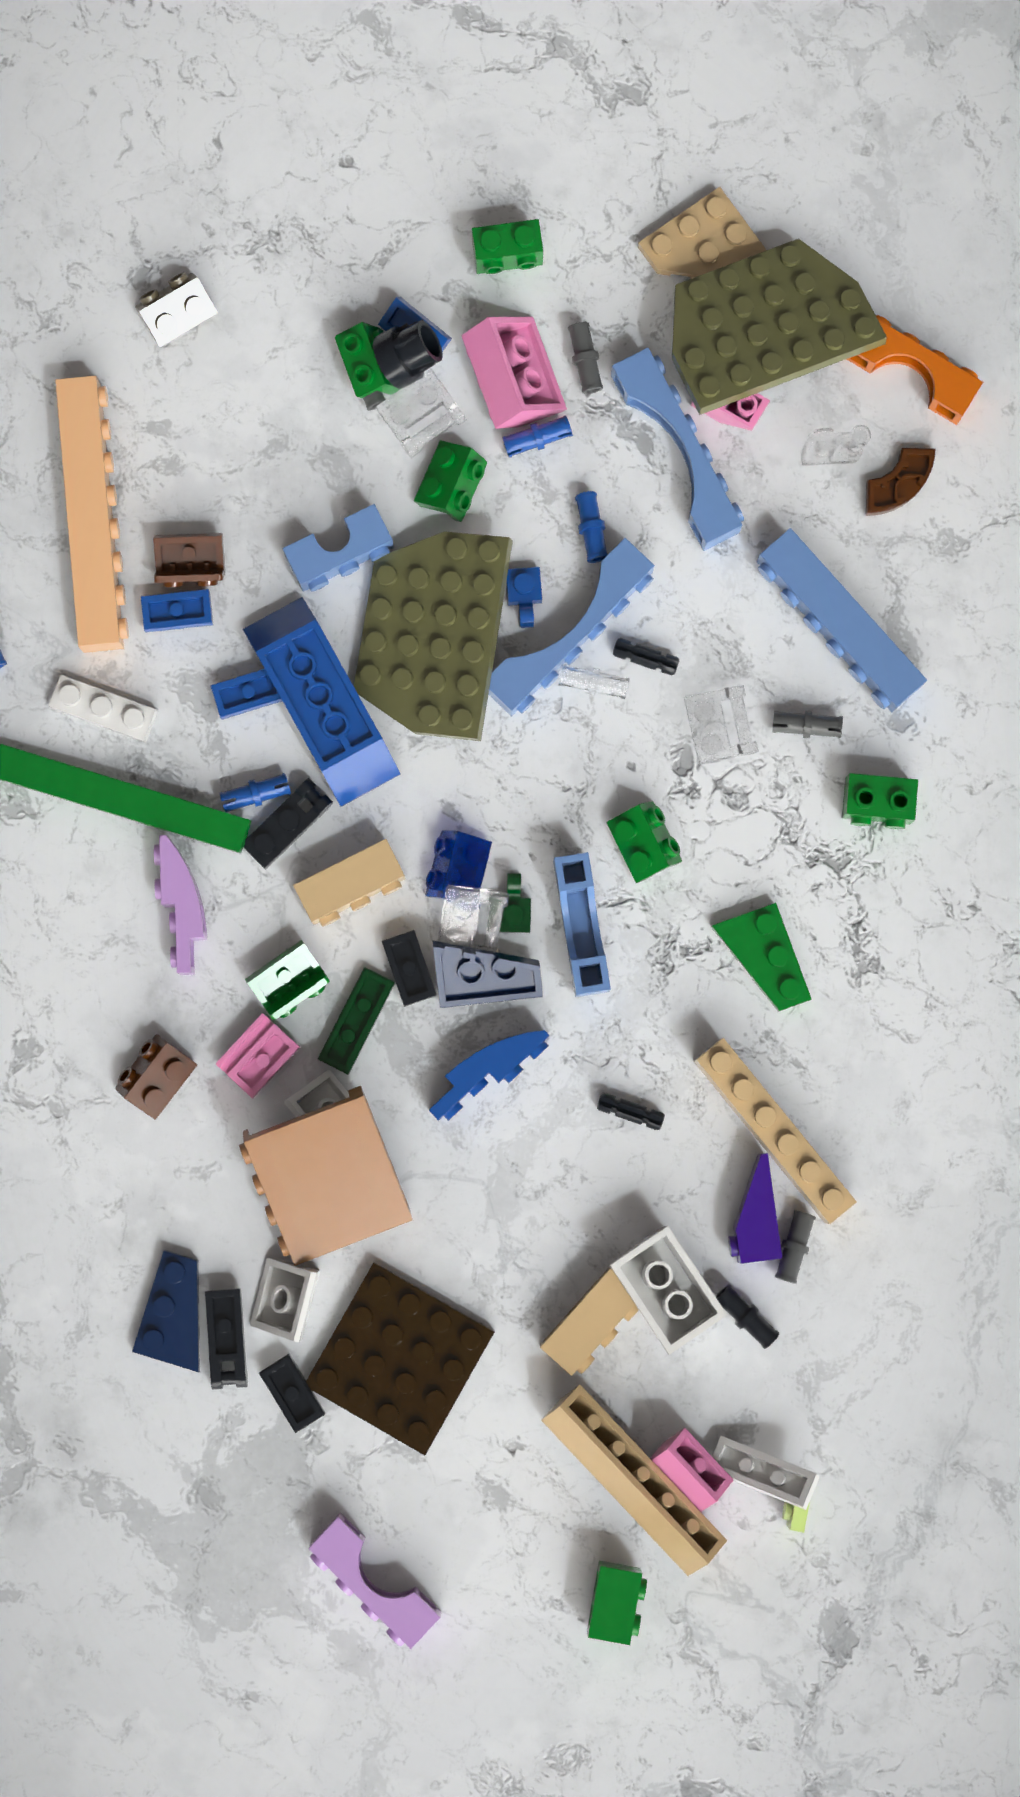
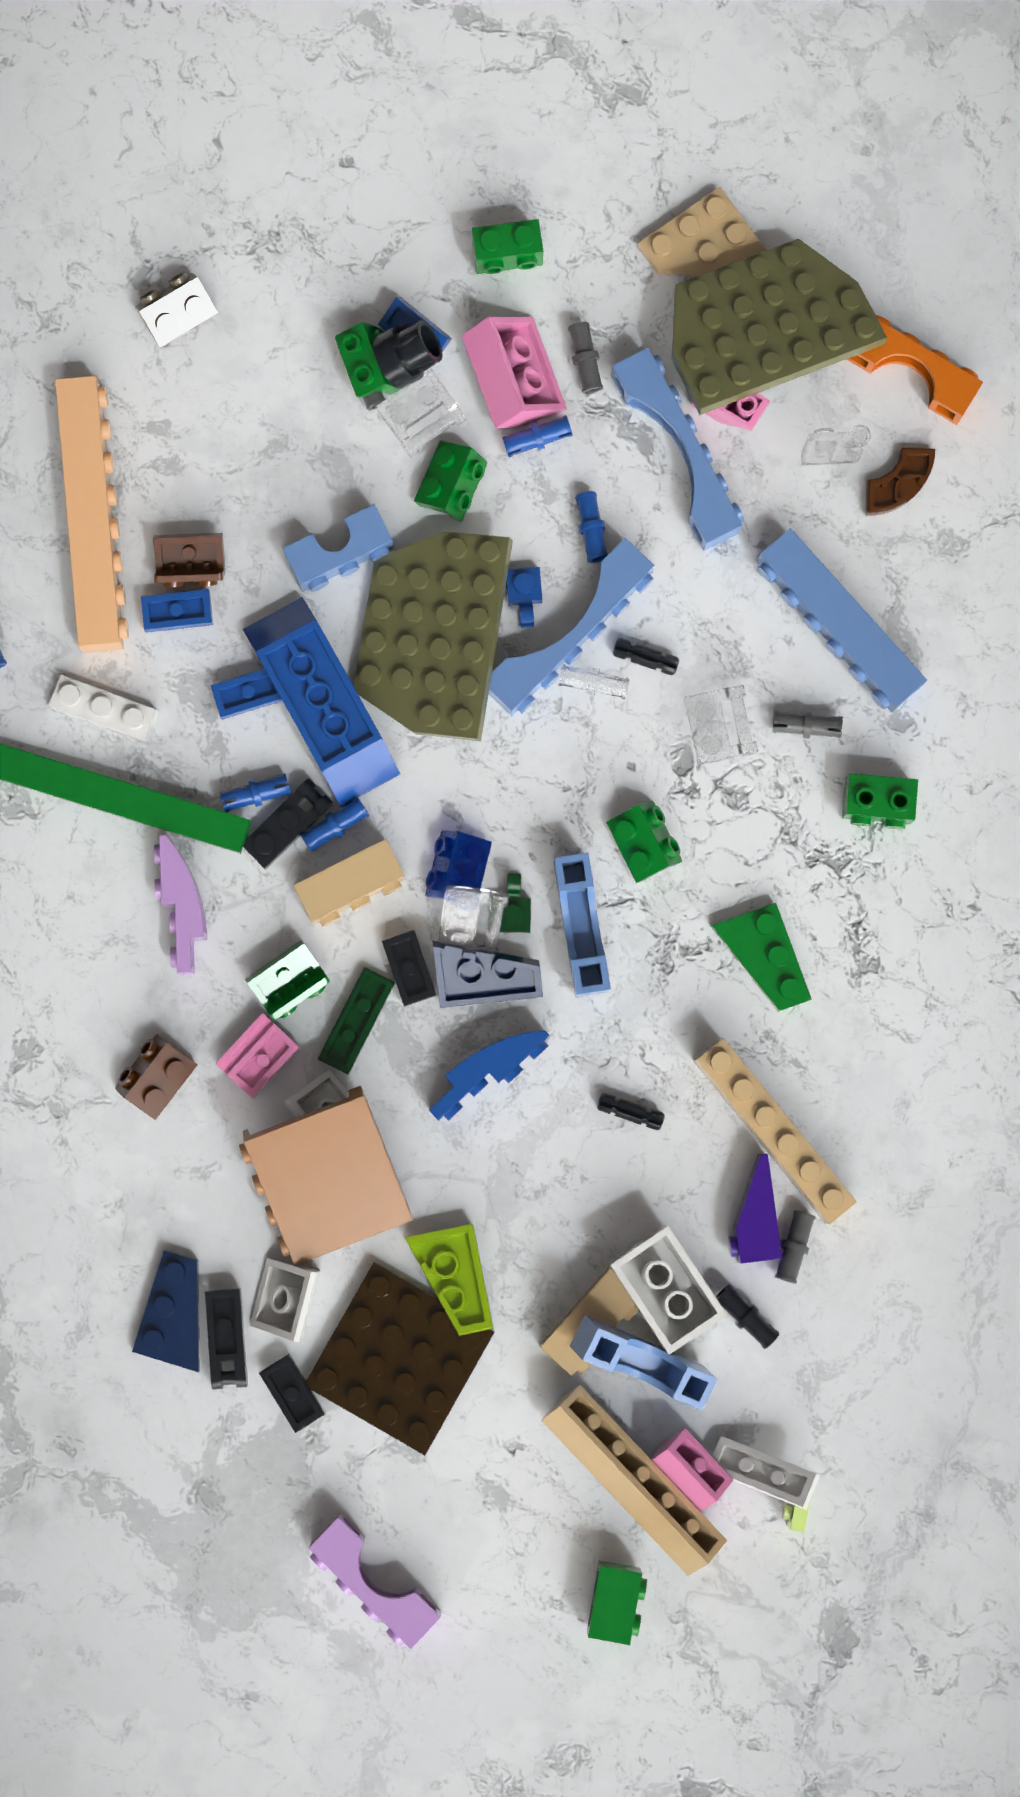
(334, 825): none -> blue pin
(456, 1275): none -> lime wing
(624, 1352): none -> medium blue arch

